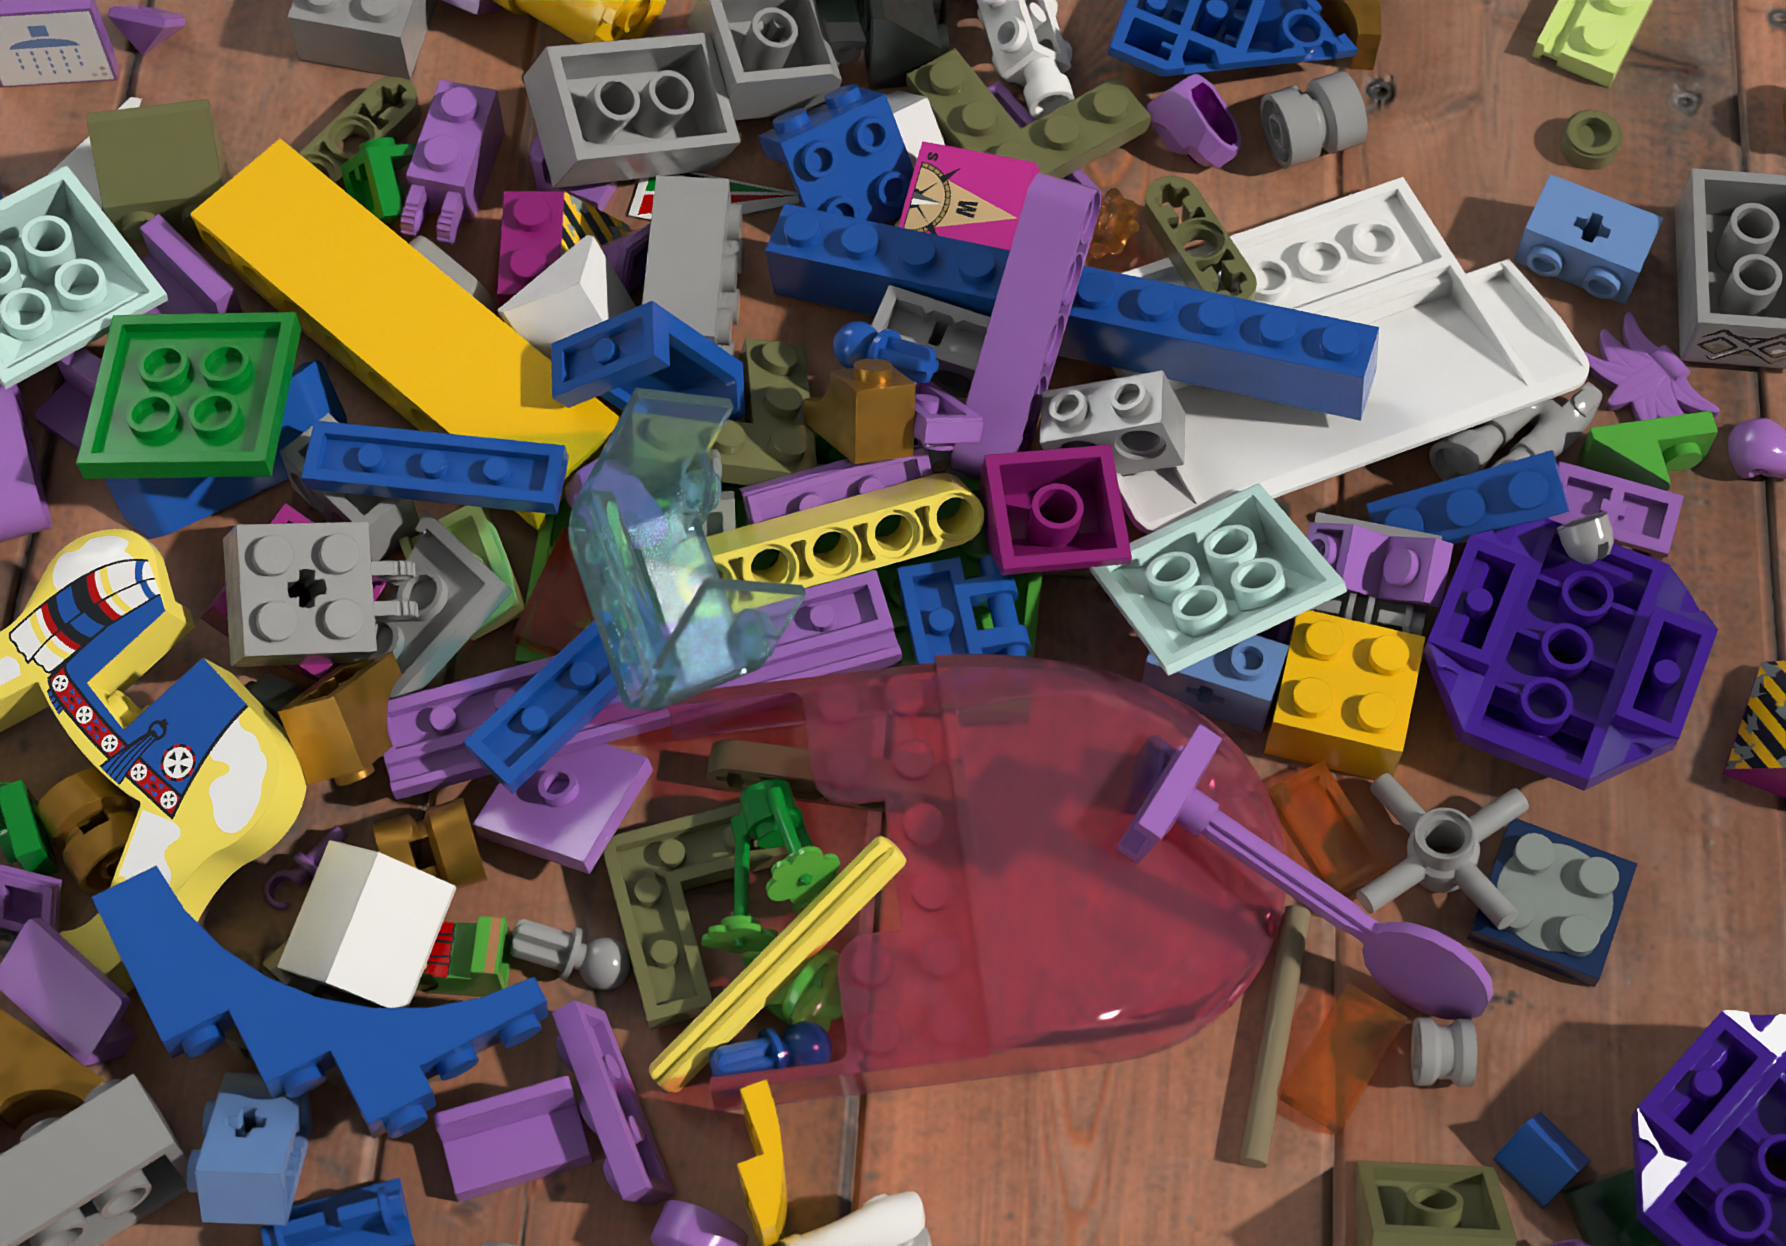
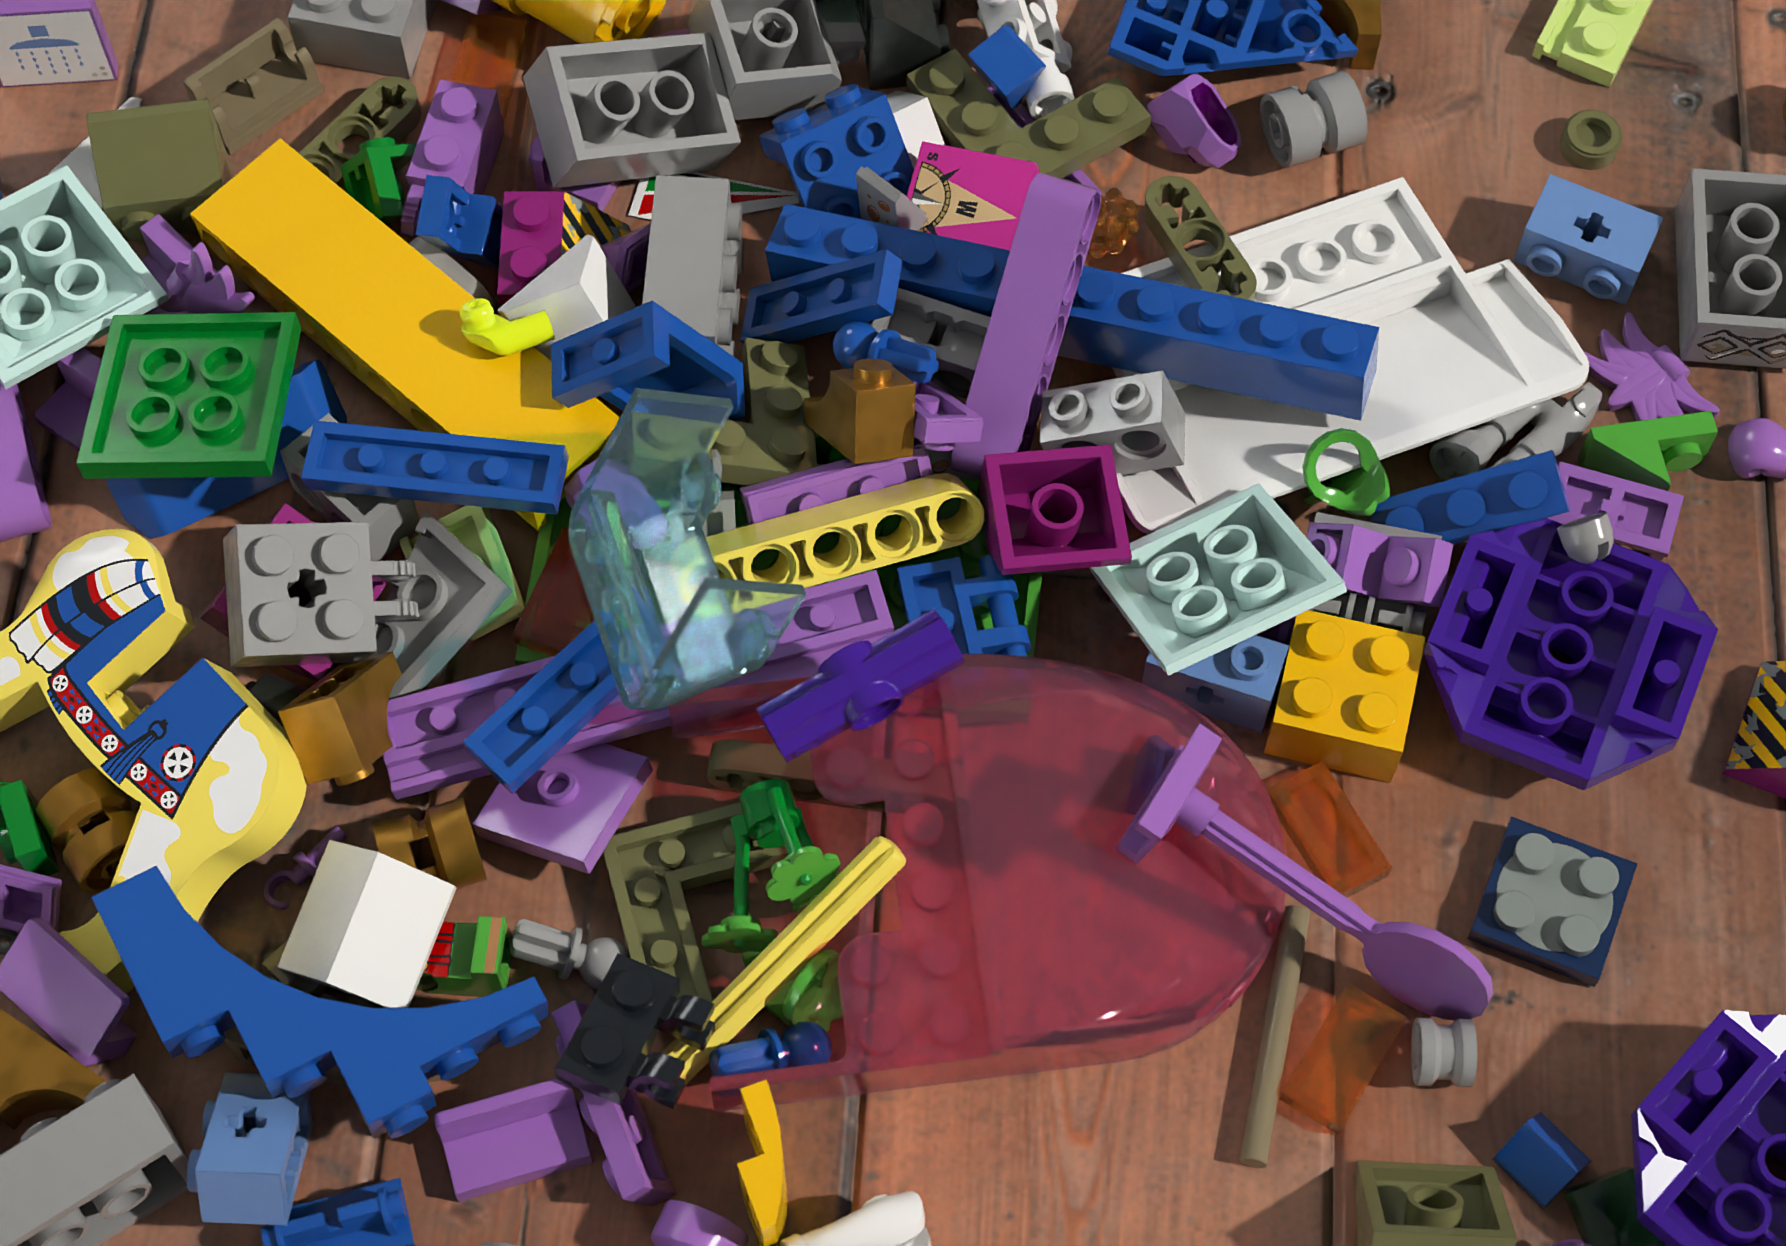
(145, 25): medium lavender slope -> none
(200, 291): none -> medium lavender piece
(256, 84): none -> dark tan hinge
(460, 221): none -> blue slope
(492, 55): none -> clear orange tile
(499, 334): none -> neon yellow arm
(620, 1027): none -> black plate
(823, 299): none -> blue plate
(860, 685): none -> dark purple piece
(886, 204): none -> light grey slope
(1007, 65): none -> blue slope
(1351, 492): none -> bright green piece
(1443, 871): light grey bar -> none

